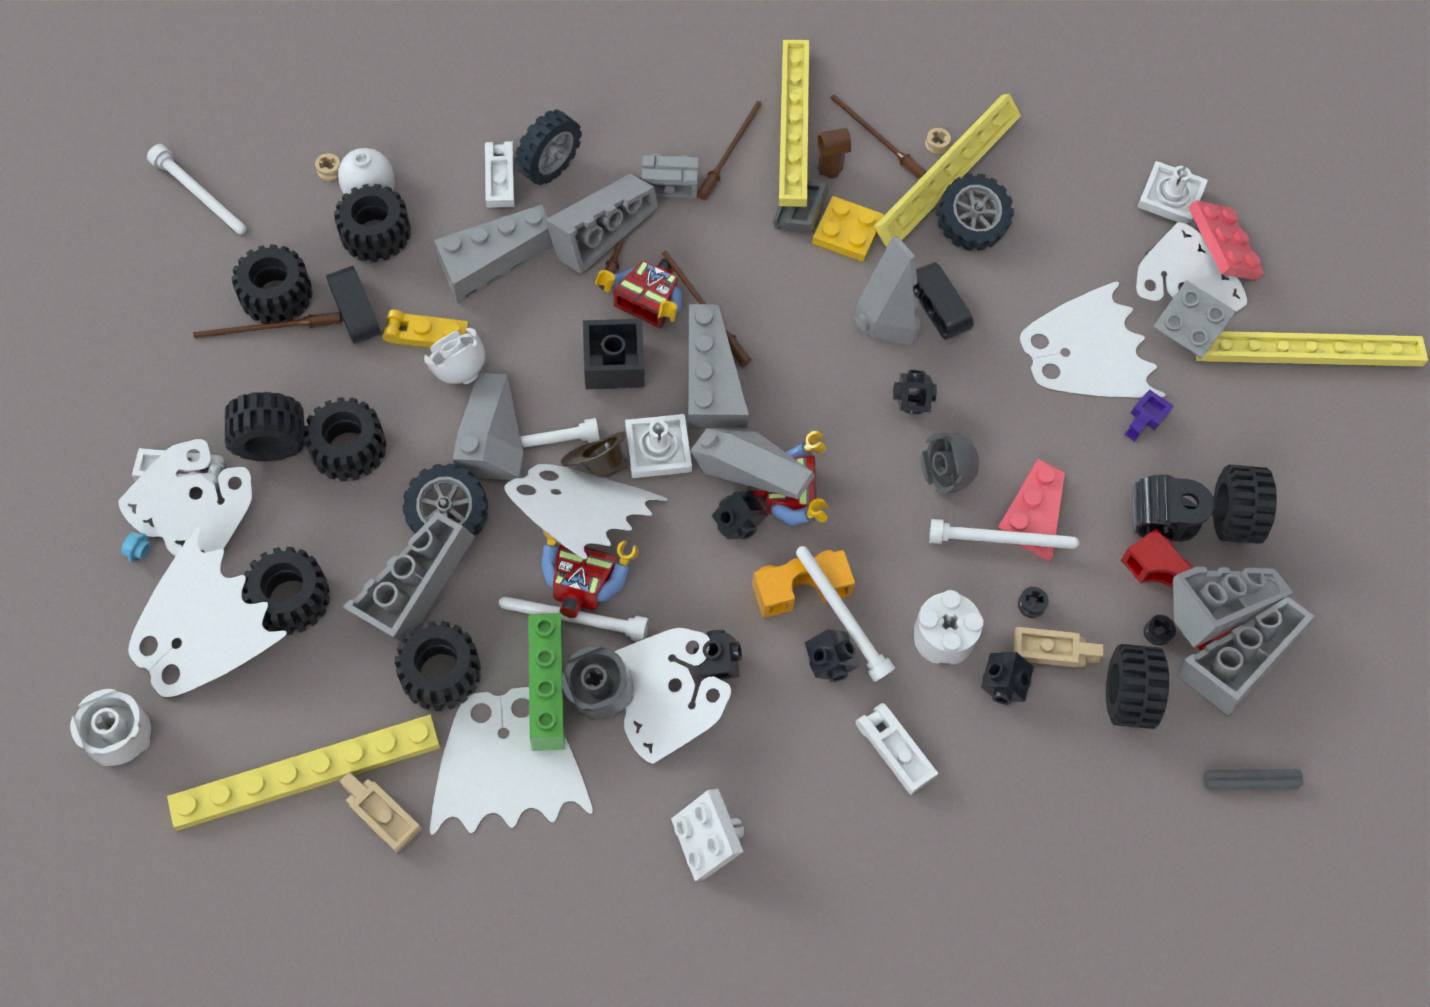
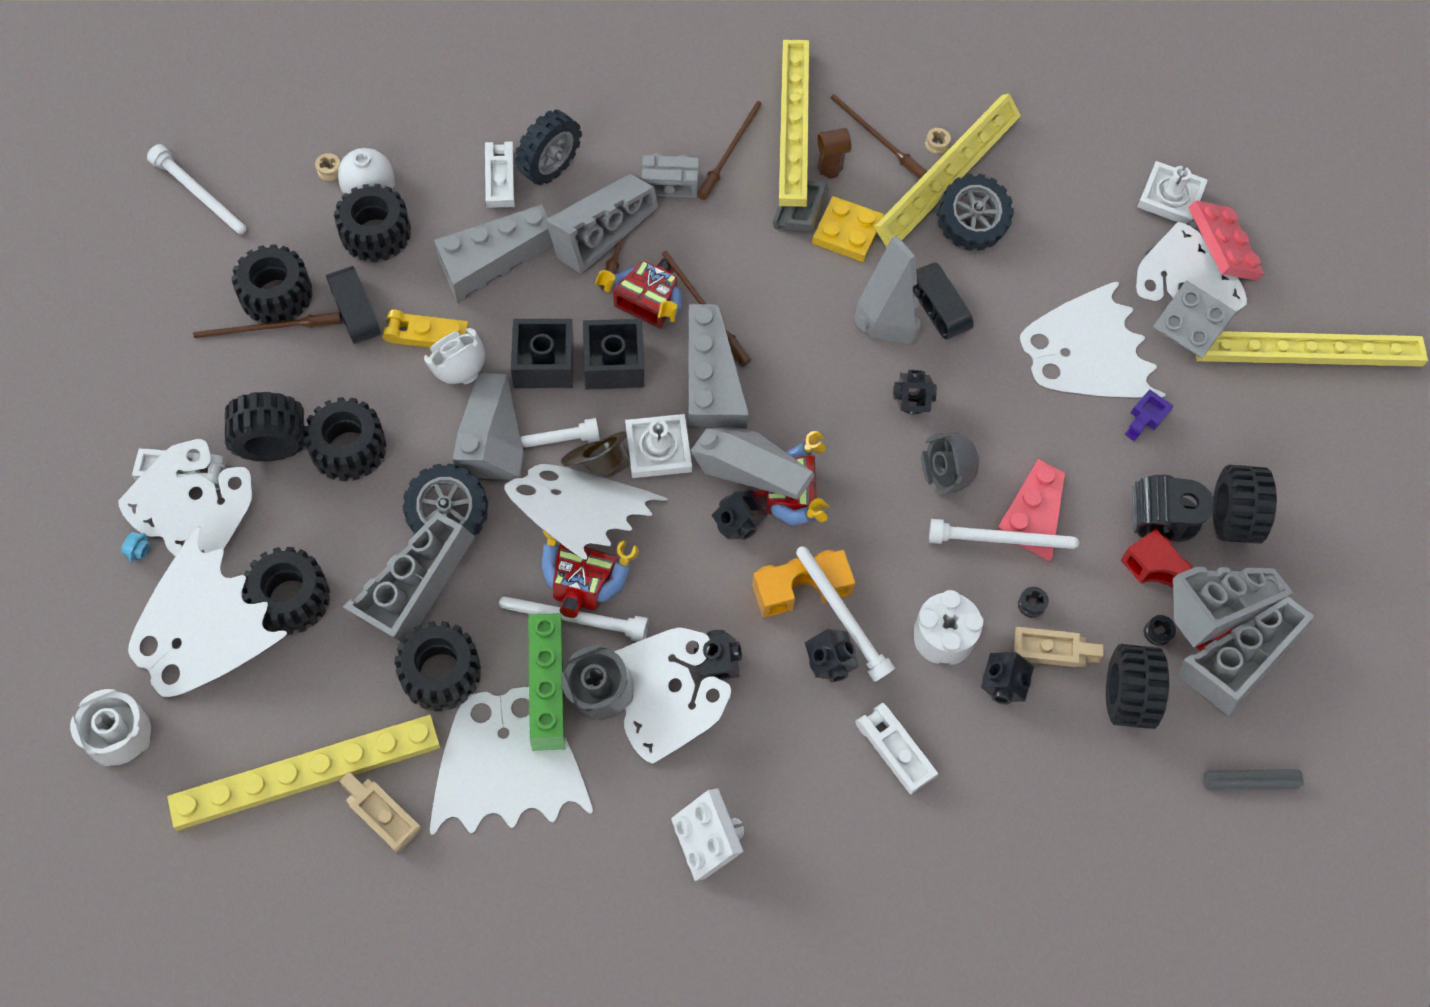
(542, 353): none -> black brick

